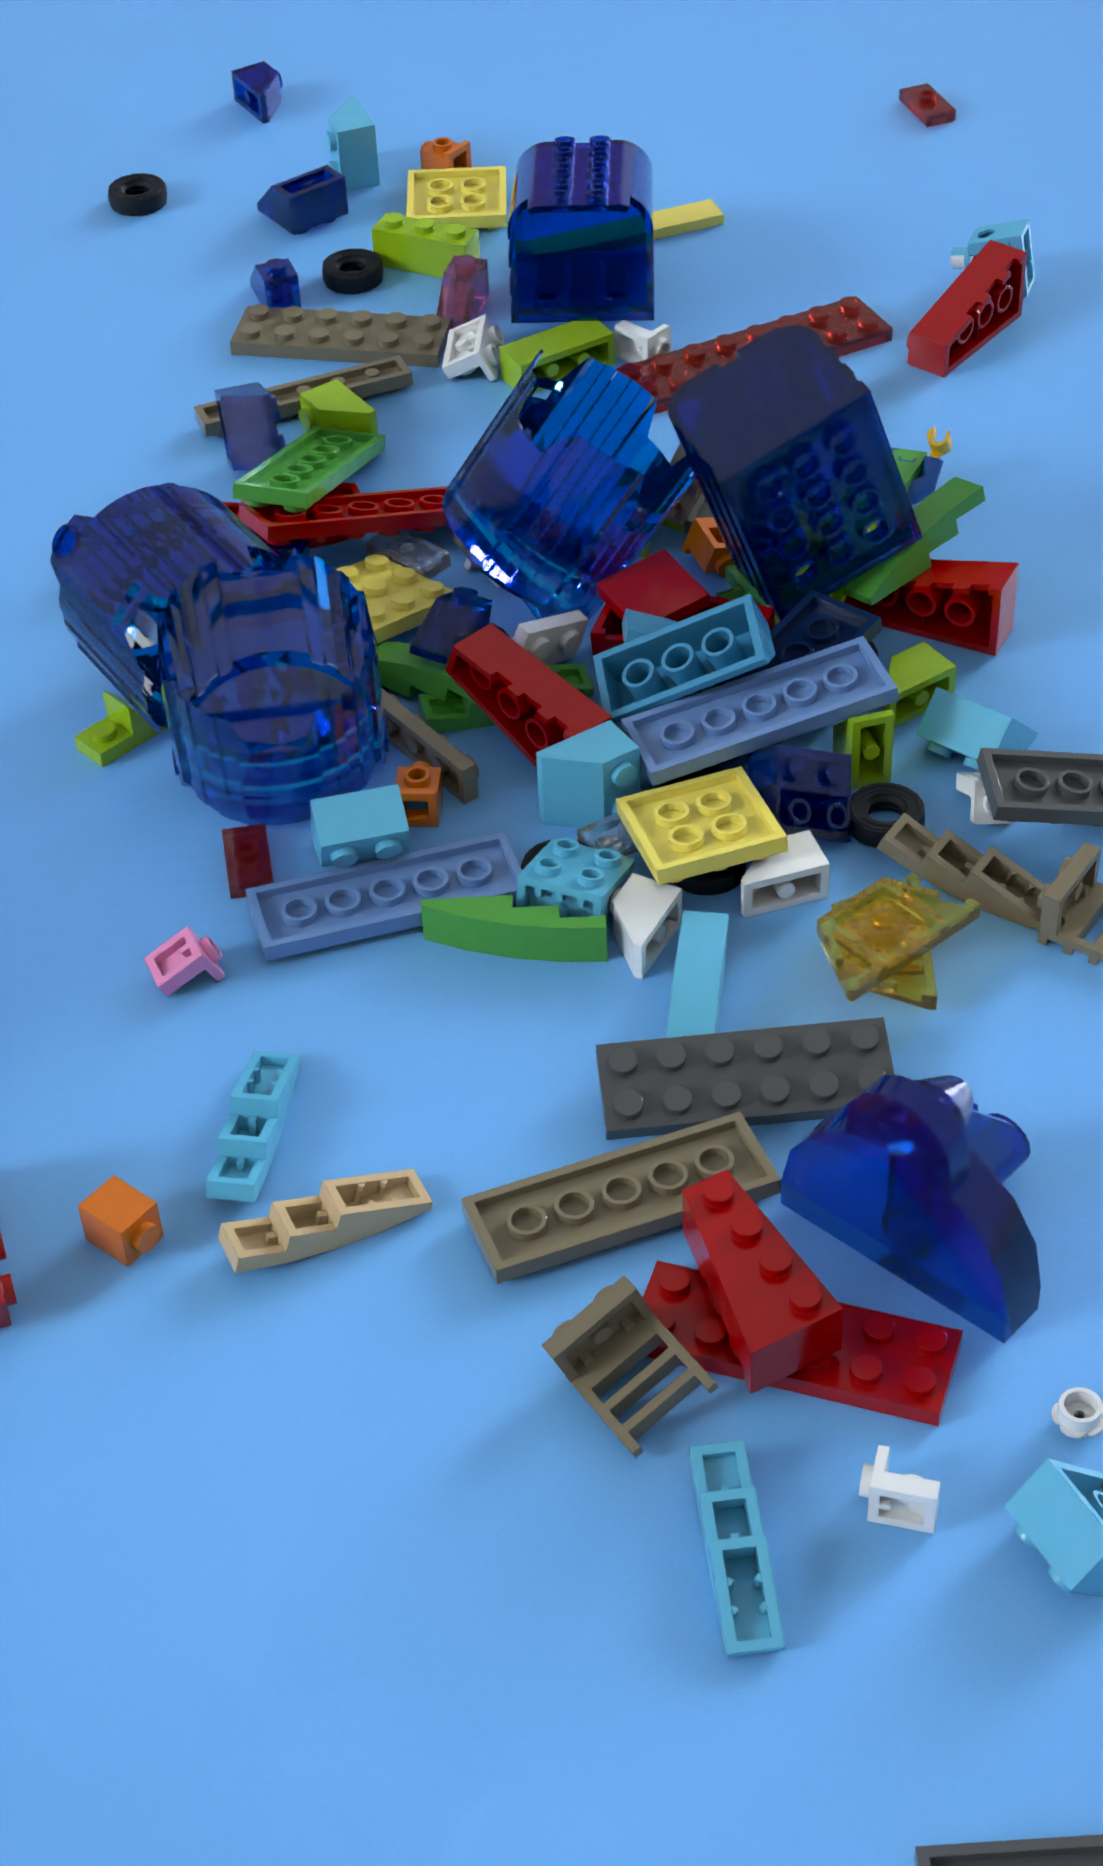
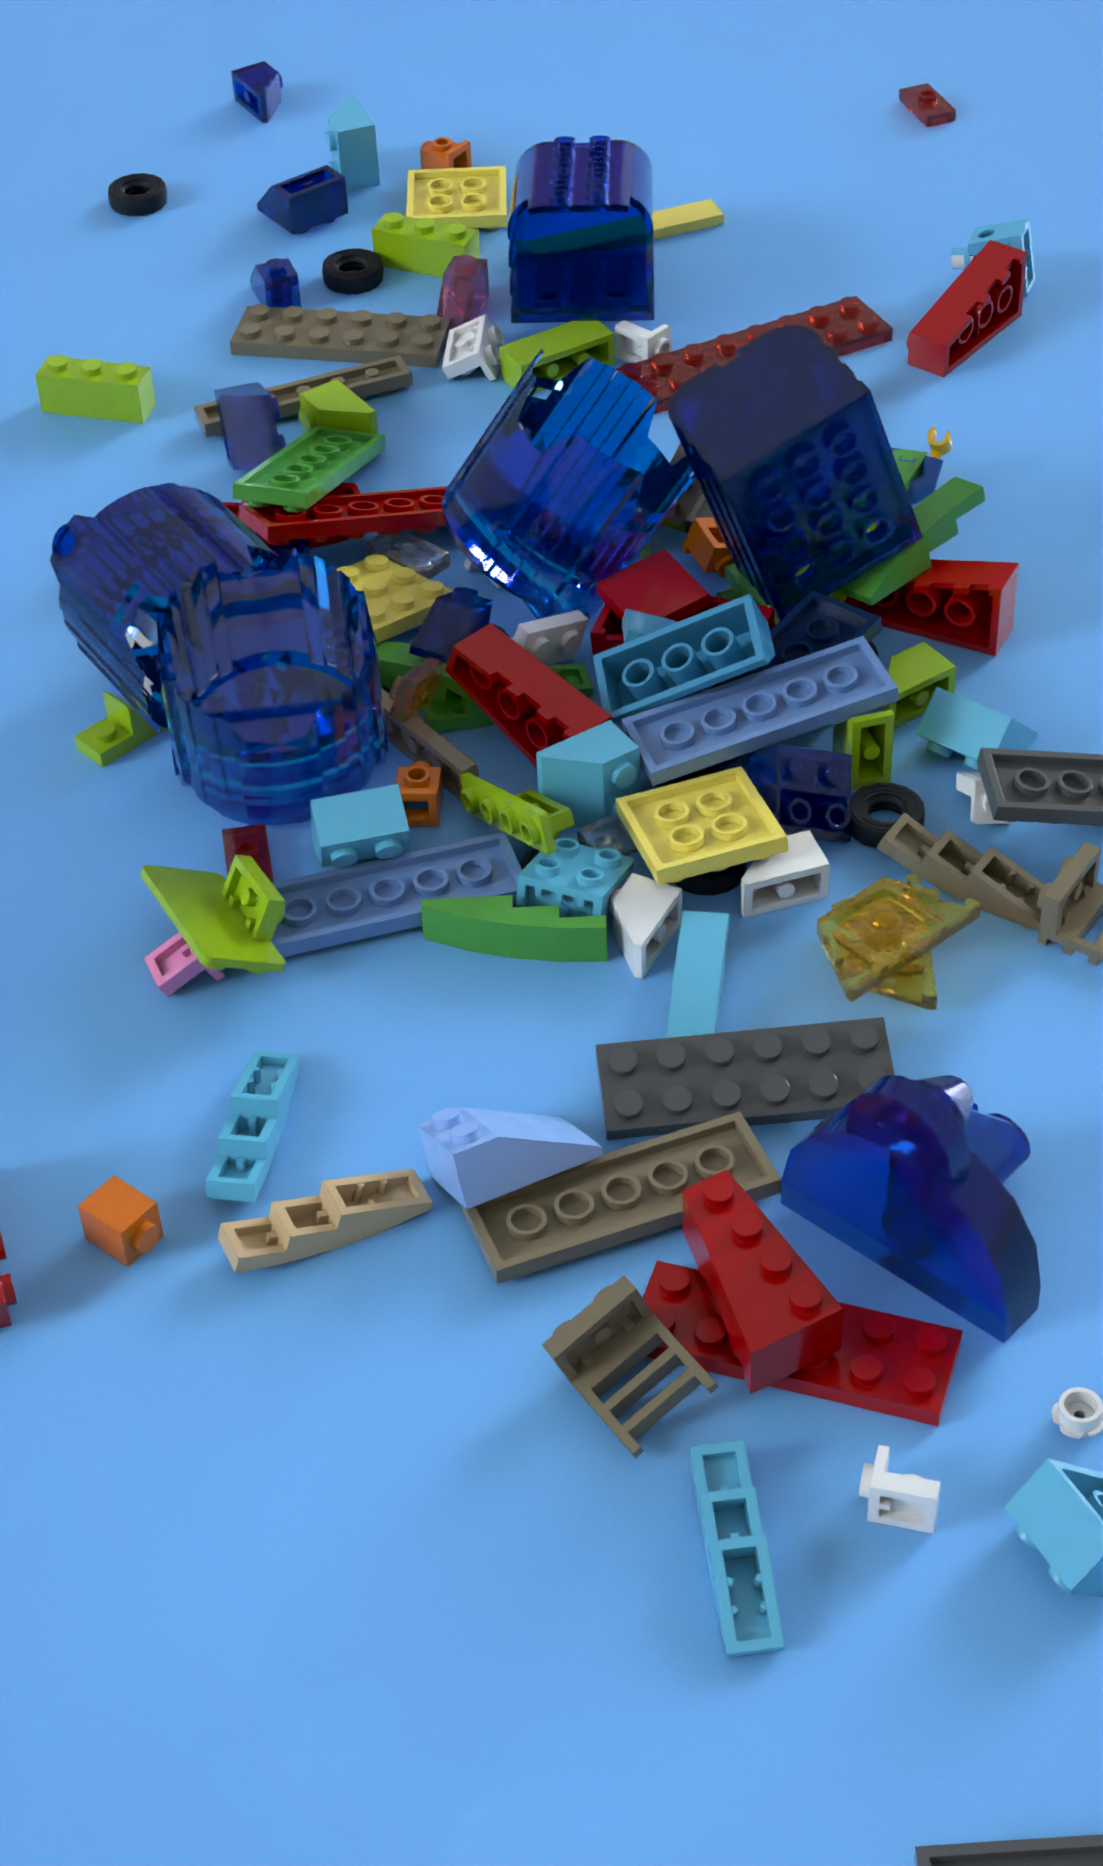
(95, 389): none -> lime brick
(223, 919): none -> lime bracket
(415, 688): none -> clear orange plate
(497, 1152): none -> light blue slope
(524, 815): none -> lime bracket

